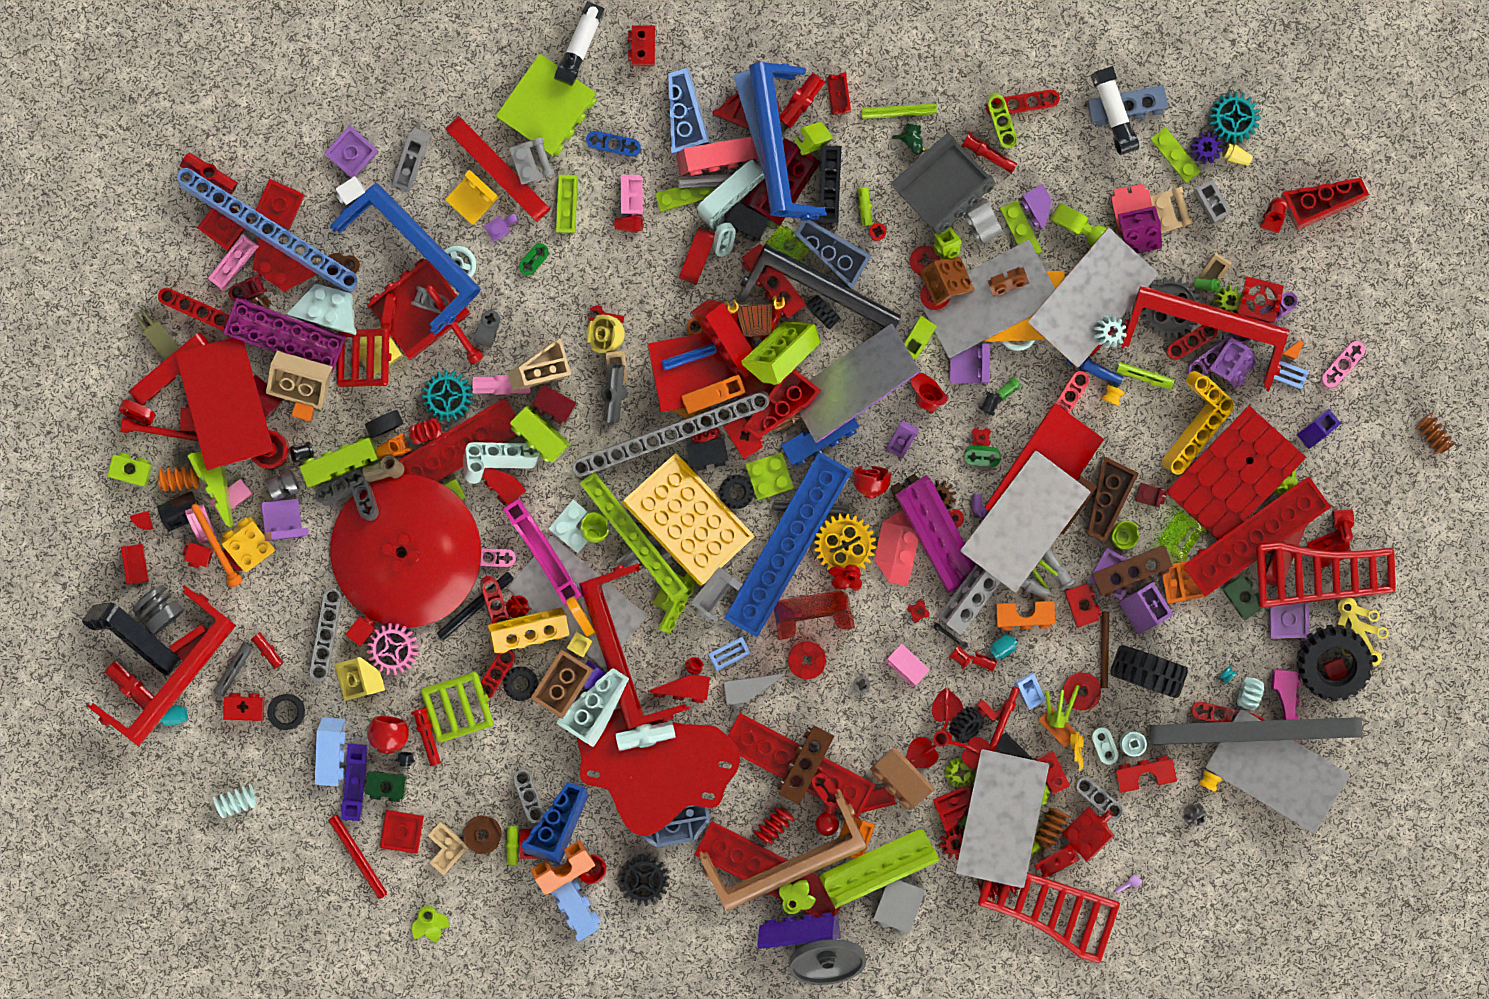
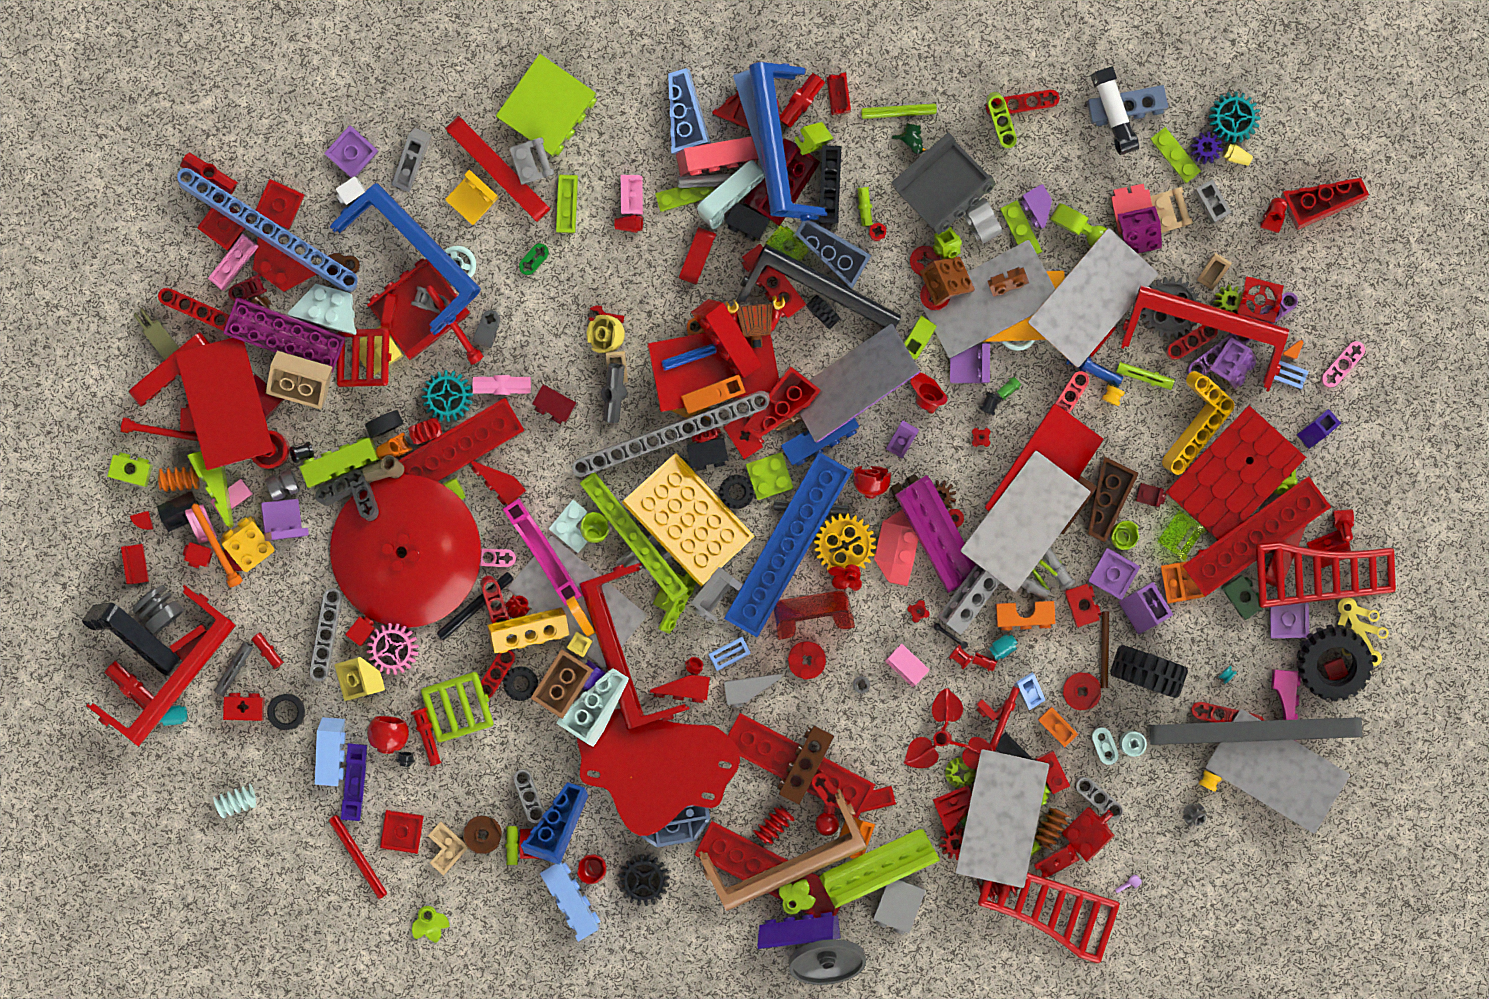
(137, 412): red beam -> none
(303, 412): orange slope -> none
(397, 781): dark green brick -> none
(479, 456): light aqua beam -> none
(499, 228): medium lavender plate -> none
(539, 434): lime slope -> none
(542, 367): tan wedge -> none
(552, 877): arch -> none
(579, 44): piece -> none
(610, 136): blue beam -> none
(642, 45): red brick -> none
(645, 735): light aqua piece -> none
(724, 239): light aqua plate -> none
(782, 351): lime slope -> none
(901, 779): medium nougat slope -> none
(966, 724): black tyre -> none
(977, 506): medium lavender arm -> none
(981, 148): red pin -> none
(982, 455): green beam -> none
(1058, 718): lime plant -> none
(1076, 743): yellow plate -> none
(1105, 326): light aqua gear -> none
(1128, 776): red arch -> none
(1162, 566): reddish brown brick -> none
(1207, 285): bright green pin -> none
(1250, 693): light aqua gear -> none
(1434, 434): dark orange piece -> none

